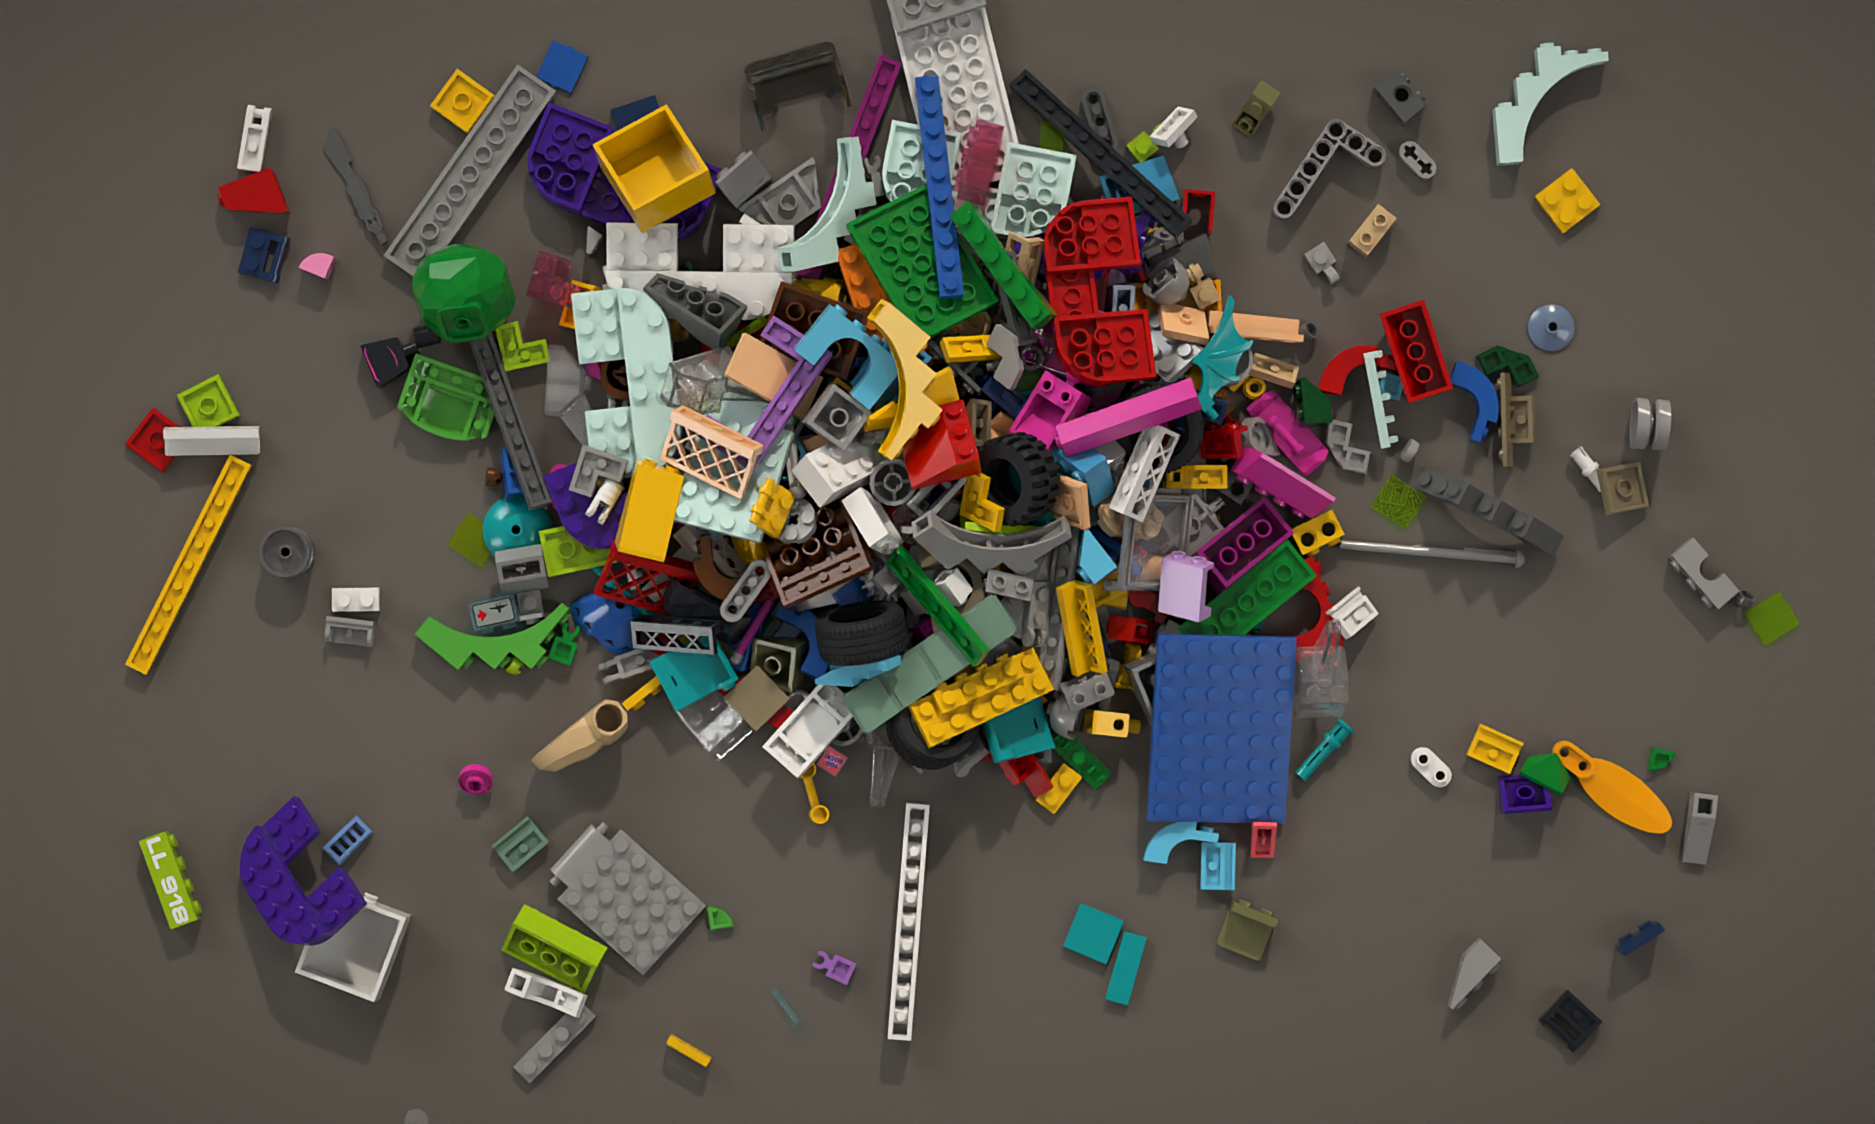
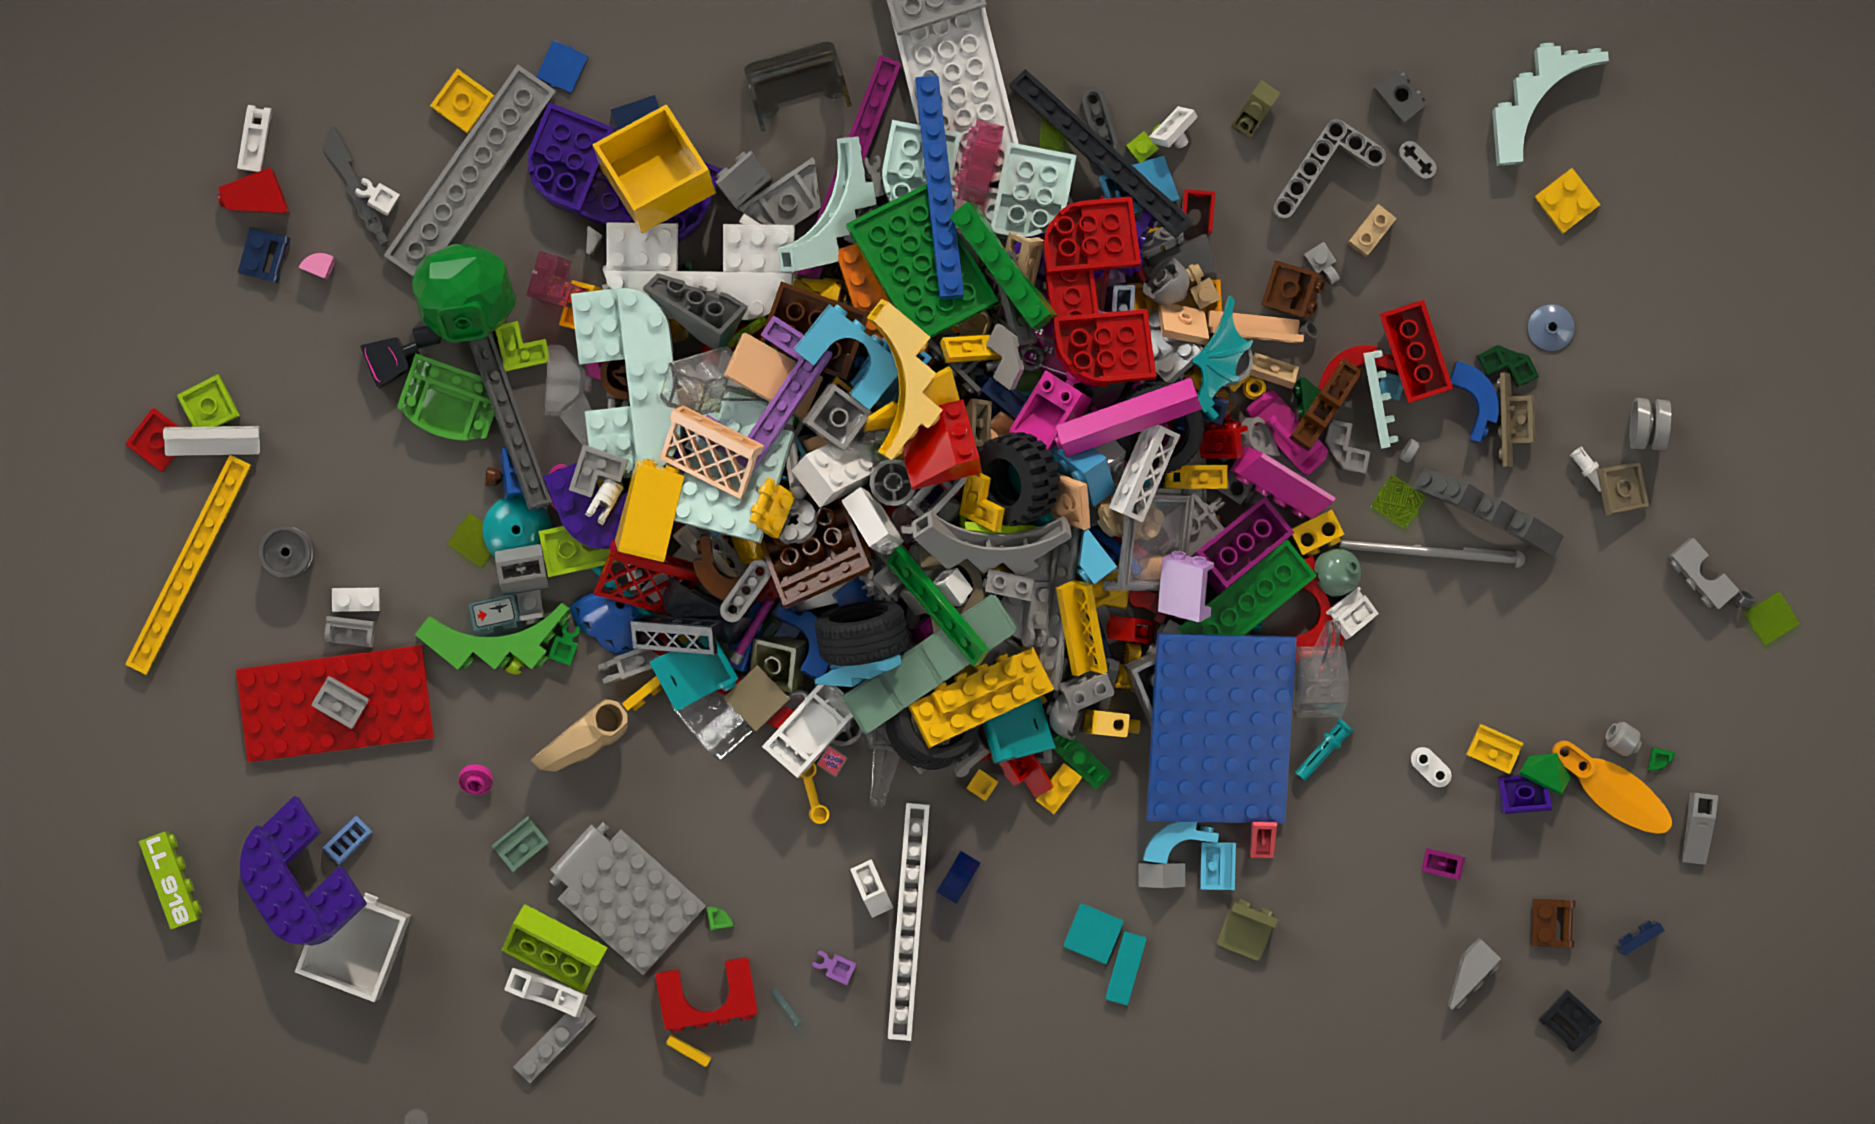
(284, 724): none -> red plate
(340, 702): none -> light grey plate
(380, 198): none -> white plate
(679, 1013): none -> red arch
(871, 888): none -> white slope
(958, 877): none -> clear blue slope
(982, 785): none -> yellow plate
(1161, 875): none -> light grey slope
(1293, 290): none -> reddish brown plate
(1325, 404): none -> reddish brown slope
(1338, 572): none -> sand green cylinder
(1443, 864): none -> magenta slope
(1545, 920): none -> reddish brown plate
(1623, 738): none -> light grey head

